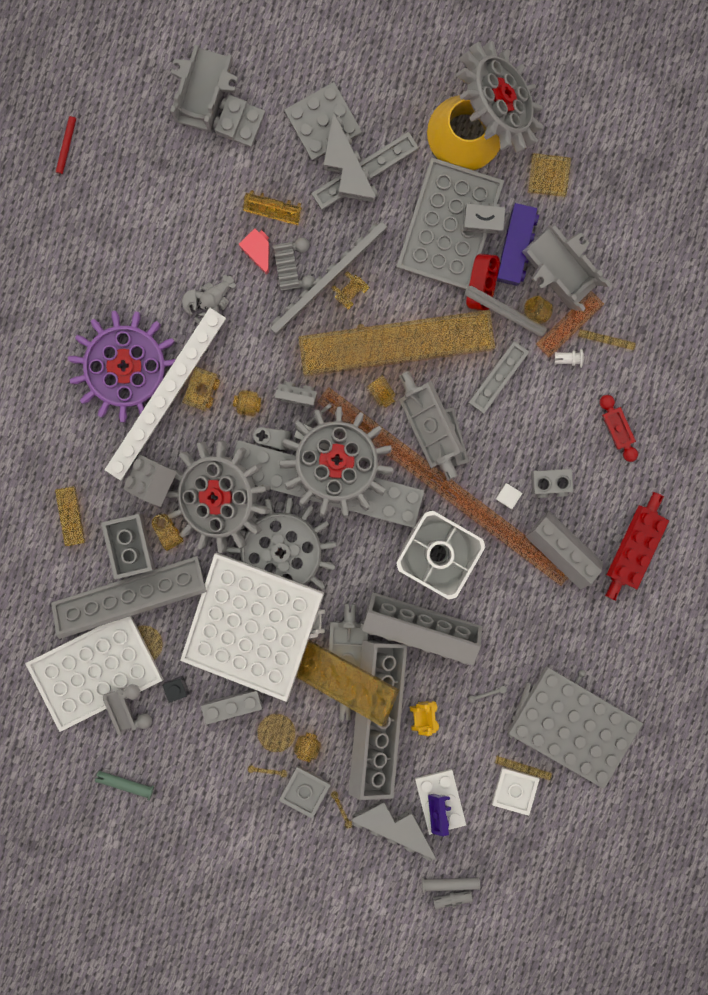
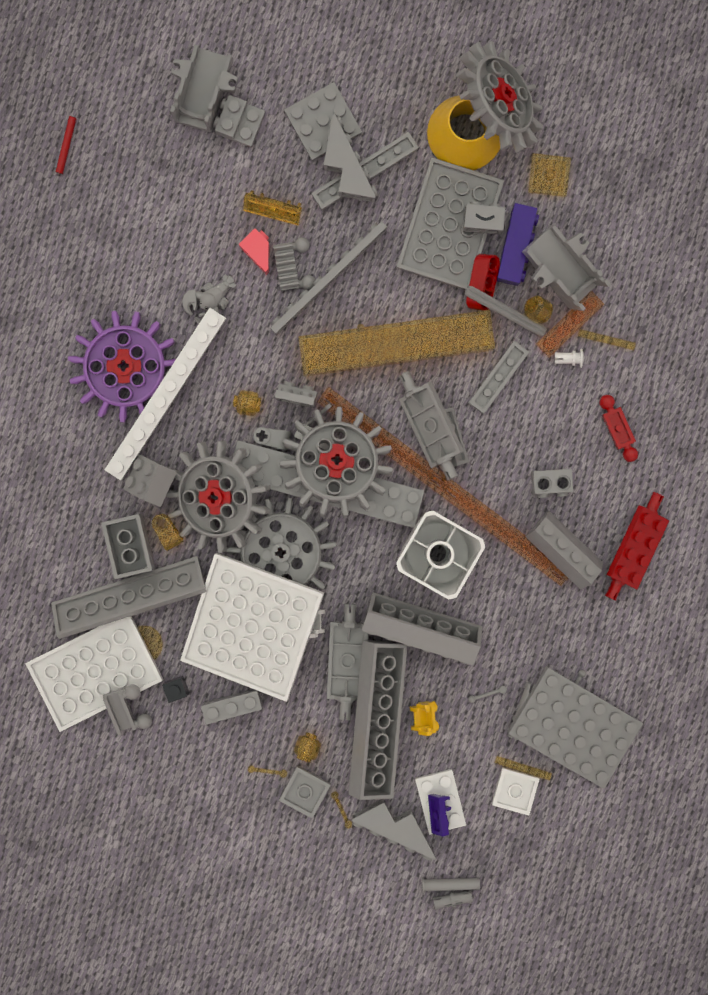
(70, 516): clear yellow plate -> none
(124, 784): sand green pin -> none
(199, 378): clear yellow brick -> none
(273, 727): clear yellow tile -> none
(347, 683): clear yellow plate -> none
(350, 290): clear yellow piece -> none
(381, 392): clear yellow slope -> none
(508, 496): white tile -> none

